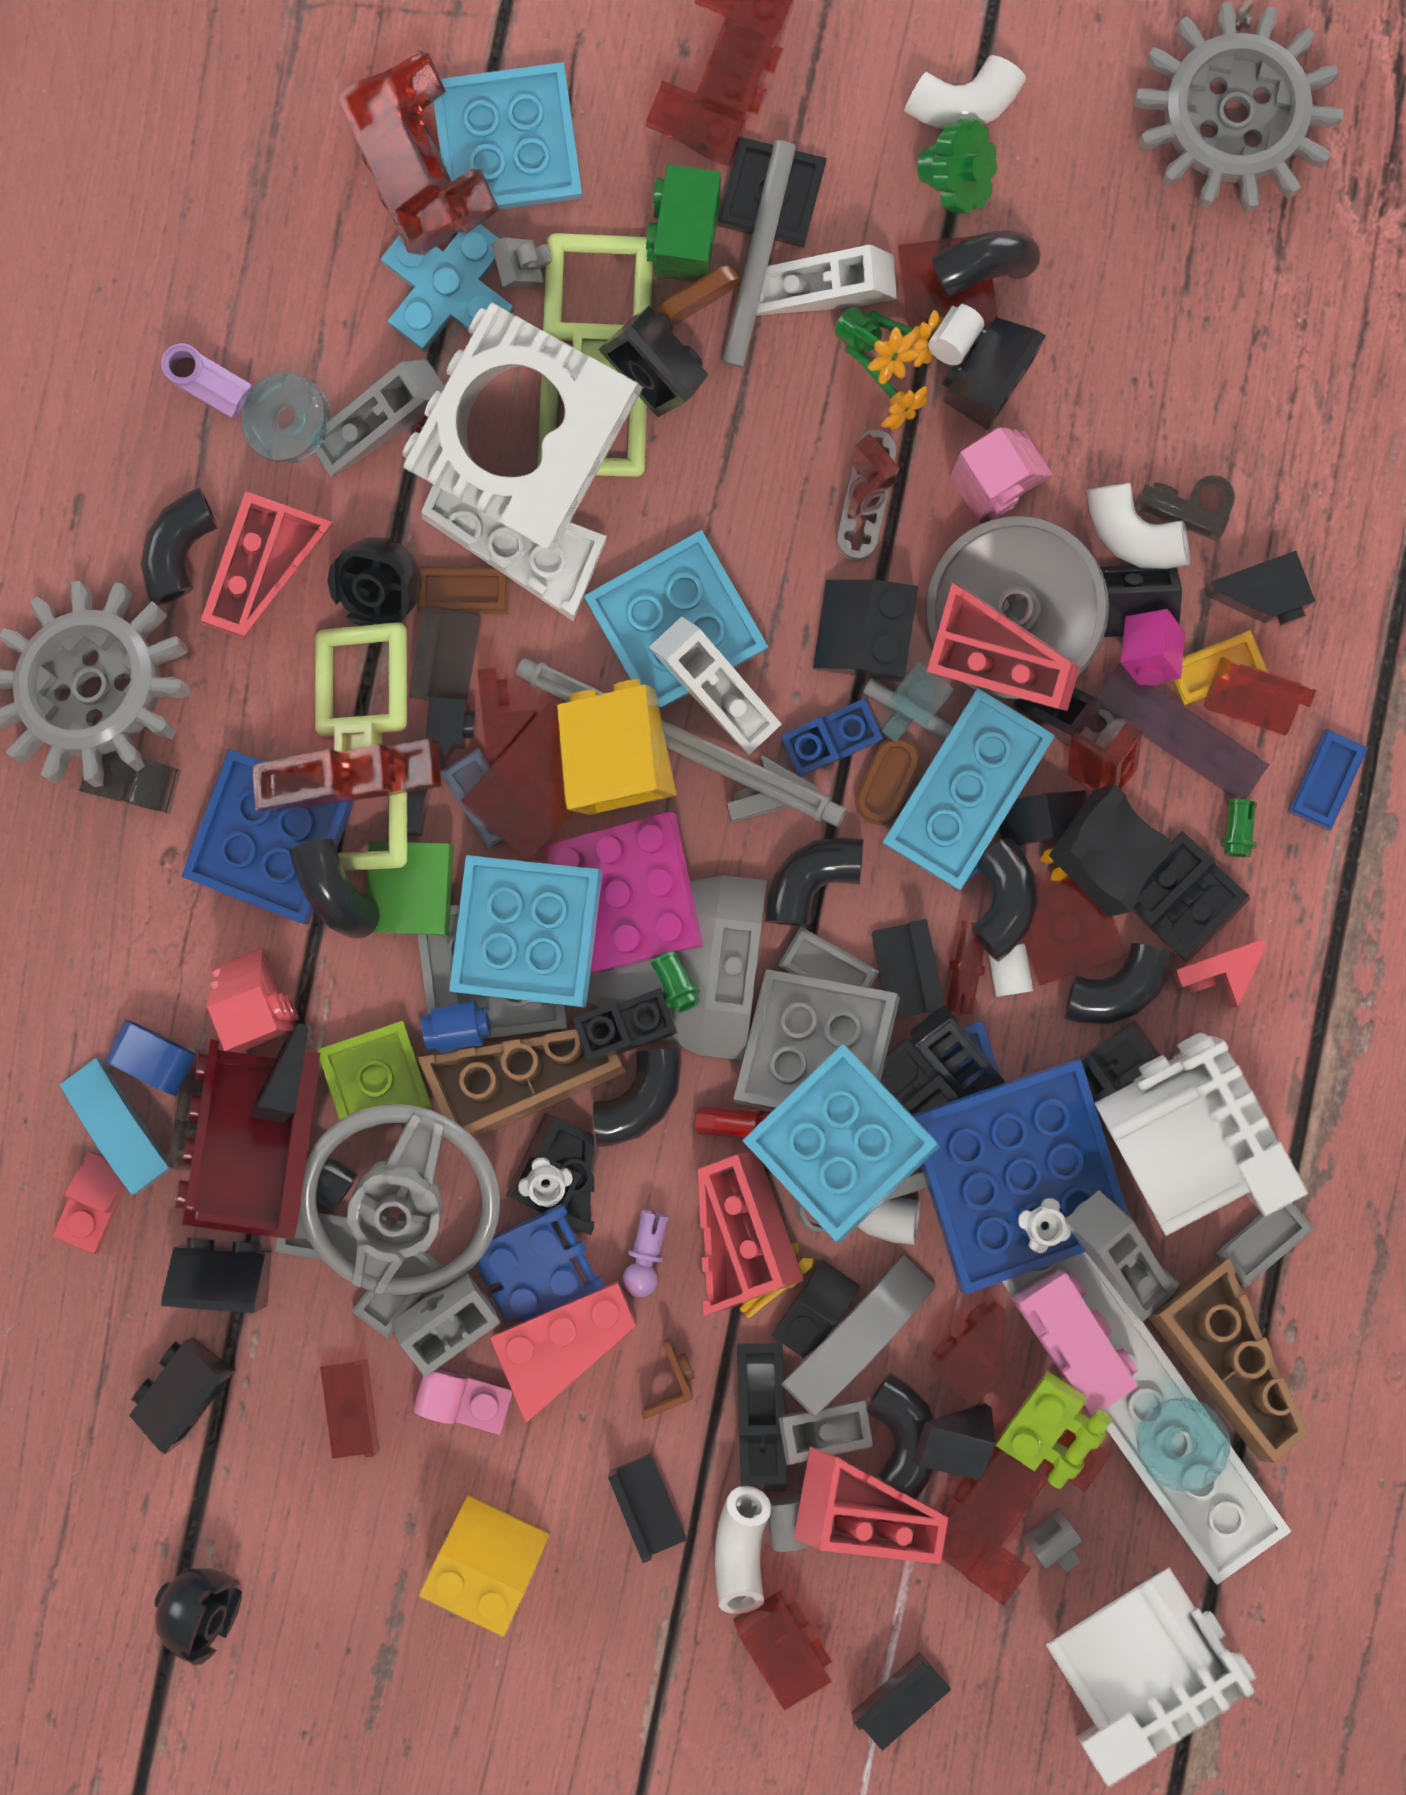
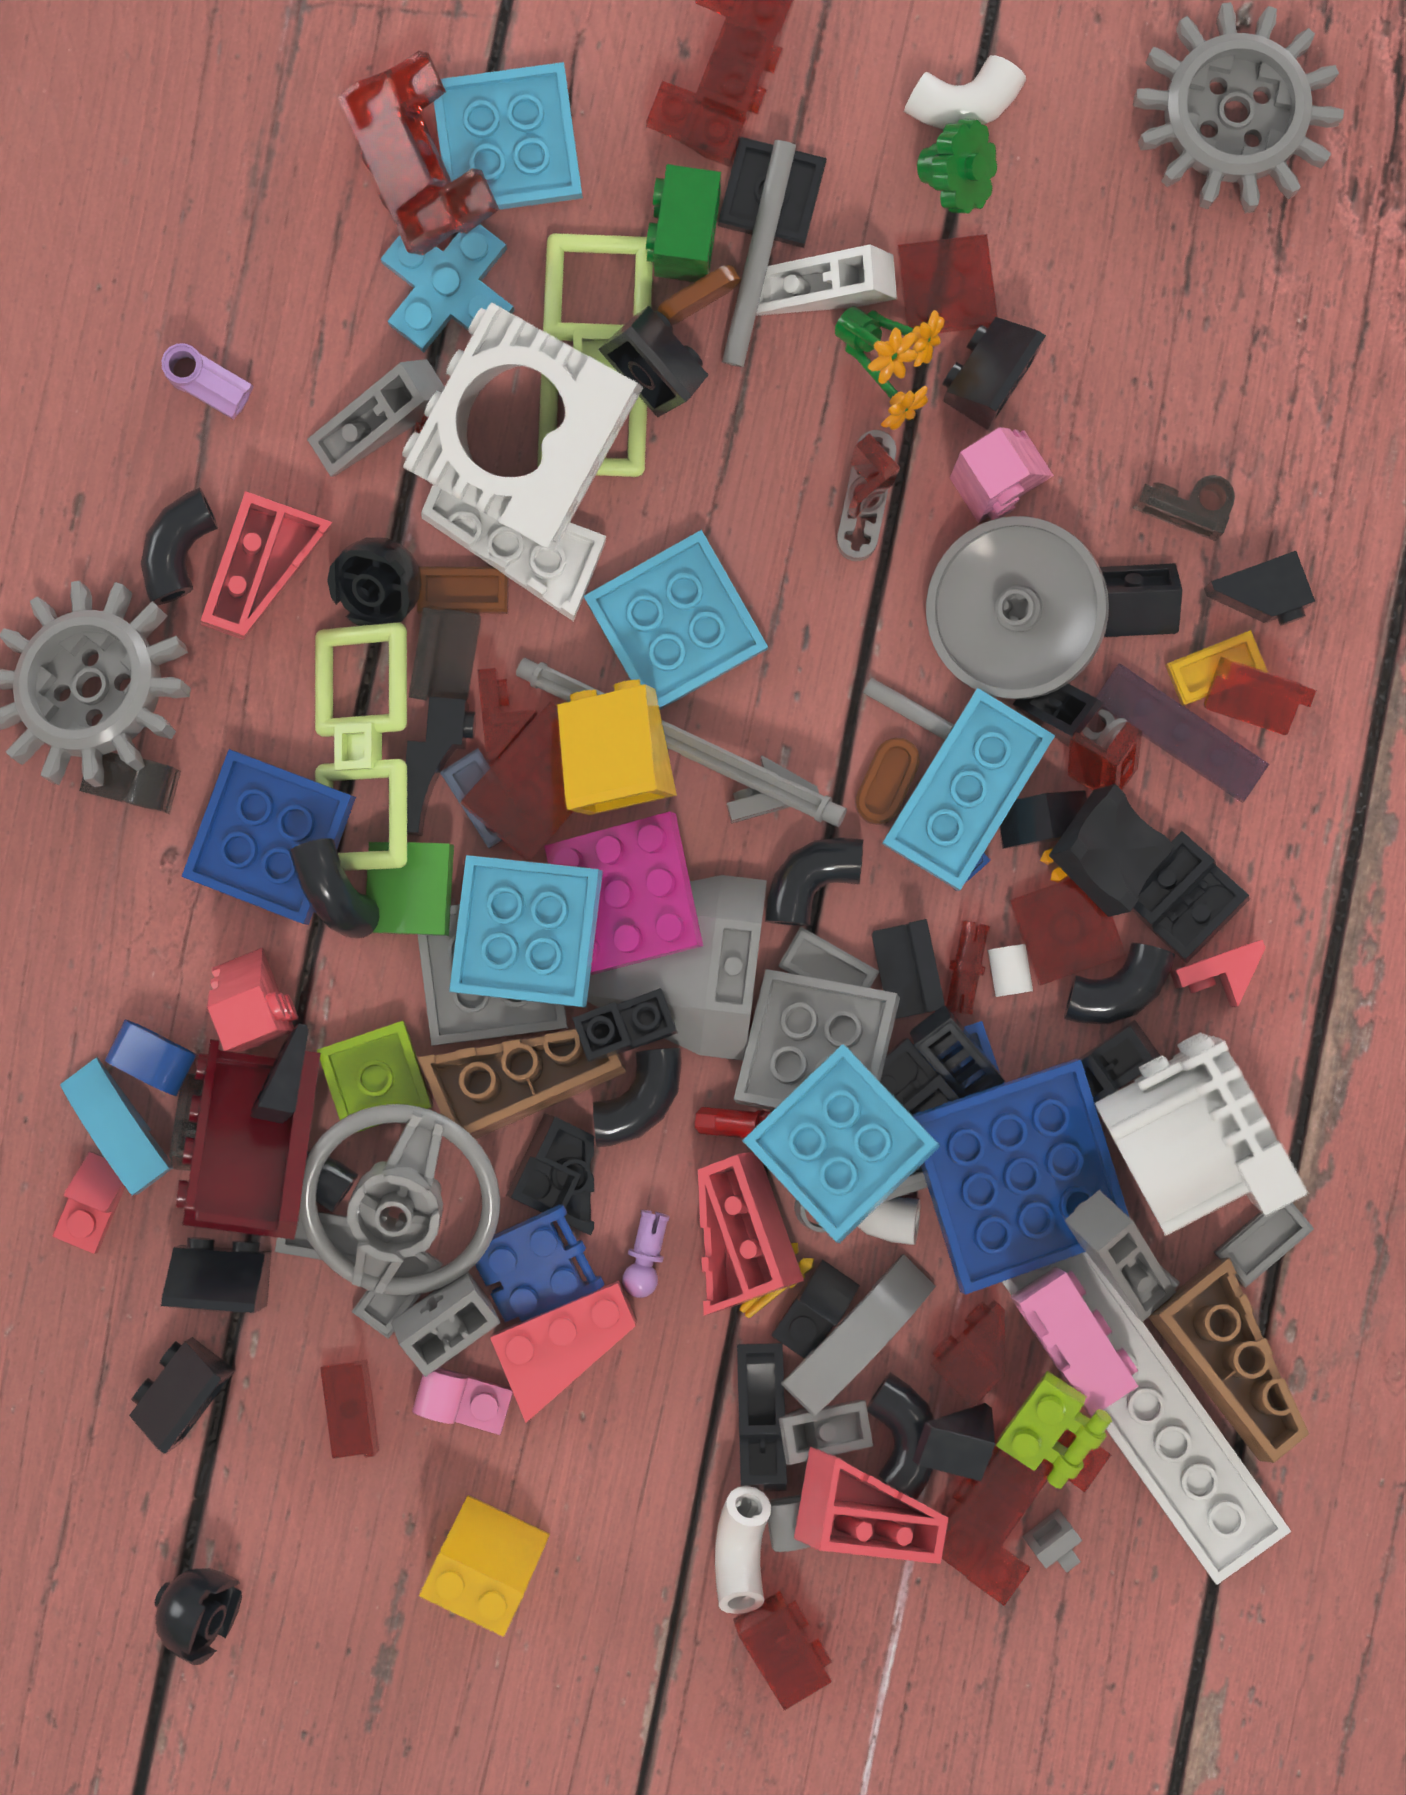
(262, 412): clear light blue tile -> none
(346, 775): clear red slope -> none
(455, 1027): blue brick -> none
(520, 262): light grey tile -> none
(548, 1194): white plate -> none
(646, 1506): black panel -> none
(675, 982): green pin -> none
(683, 1374): dark orange bracket -> none
(715, 684): white slope -> none
(833, 737): blue slope -> none
(866, 628): black slope -> none
(900, 1701): black panel -> none
(919, 697): clear light blue plate -> none
(956, 334): white piece -> none
(986, 258): black cylinder -> none
(996, 653): coral wedge -> none
(1013, 899): black cylinder -> none
(1057, 1227): white plate -> none
(1130, 536): white cylinder -> none
(1148, 1674): white hose -> none
(1153, 647): dark pink brick -> none
(1210, 1449): clear light blue tile -> none
(1239, 828): green pin -> none
(1327, 779): blue tile -> none

